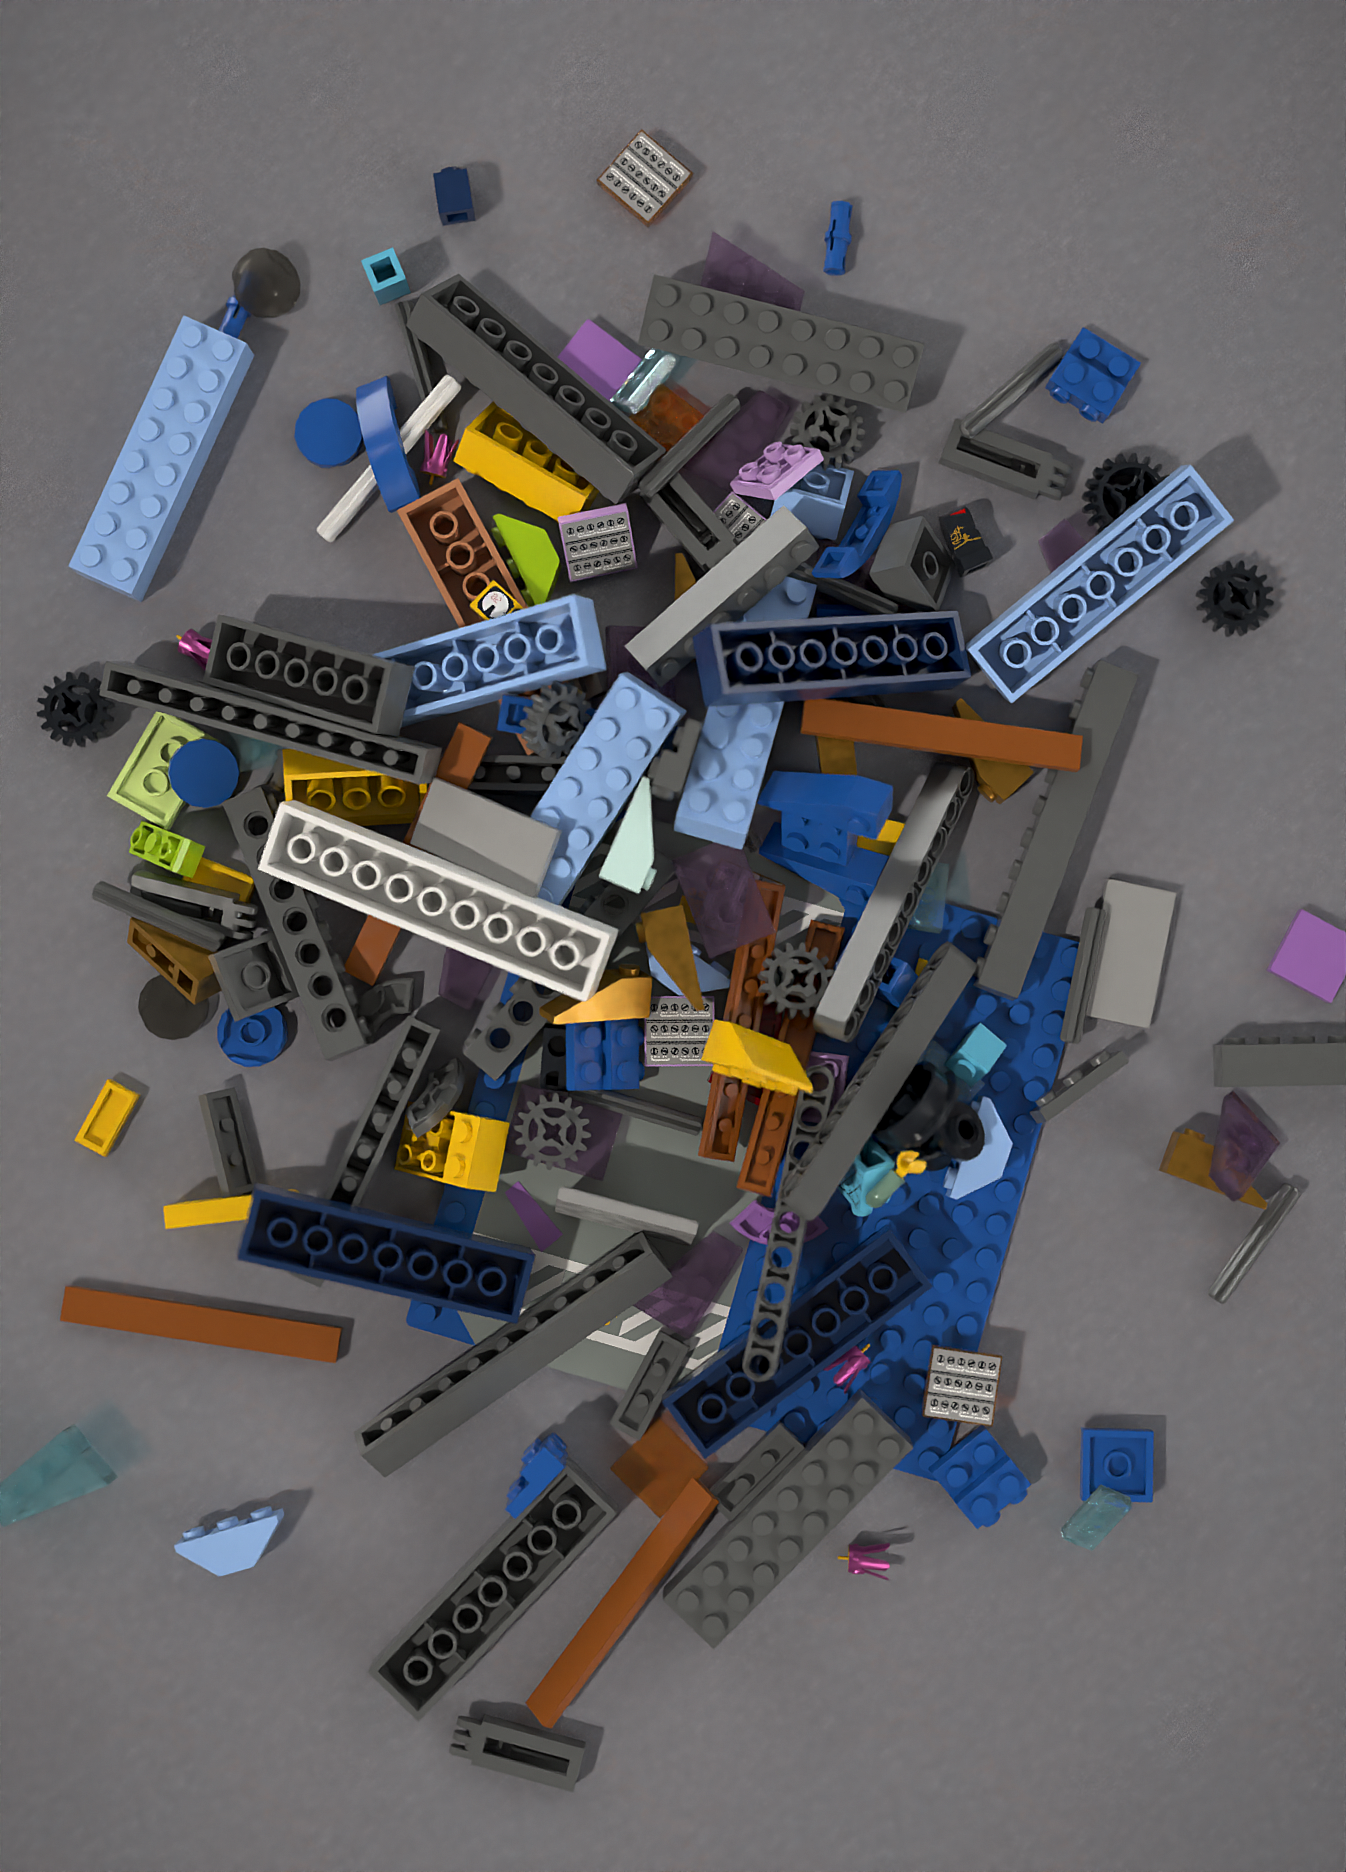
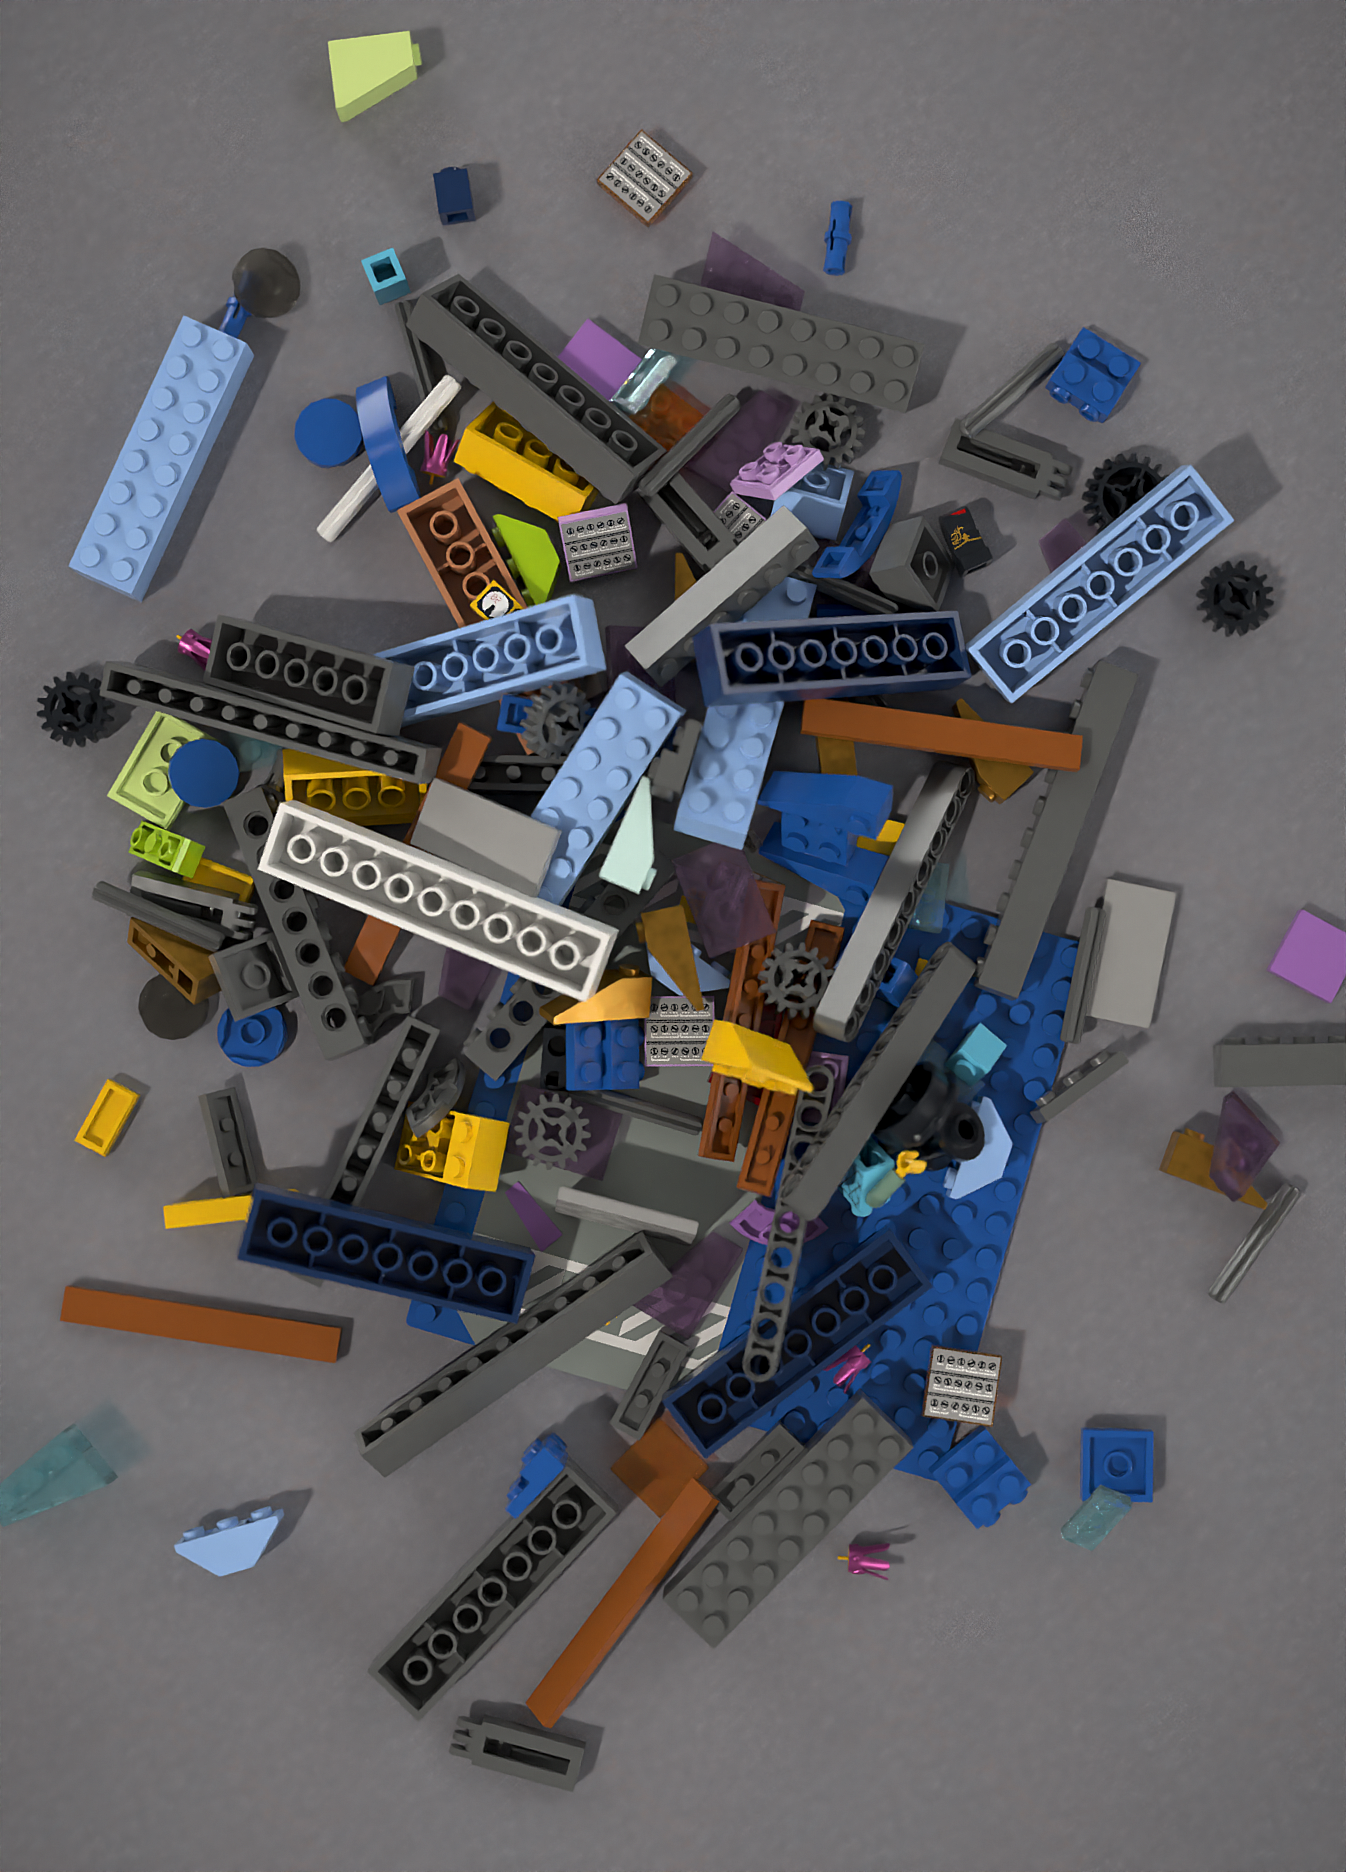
(371, 70): none -> yellowish green slope

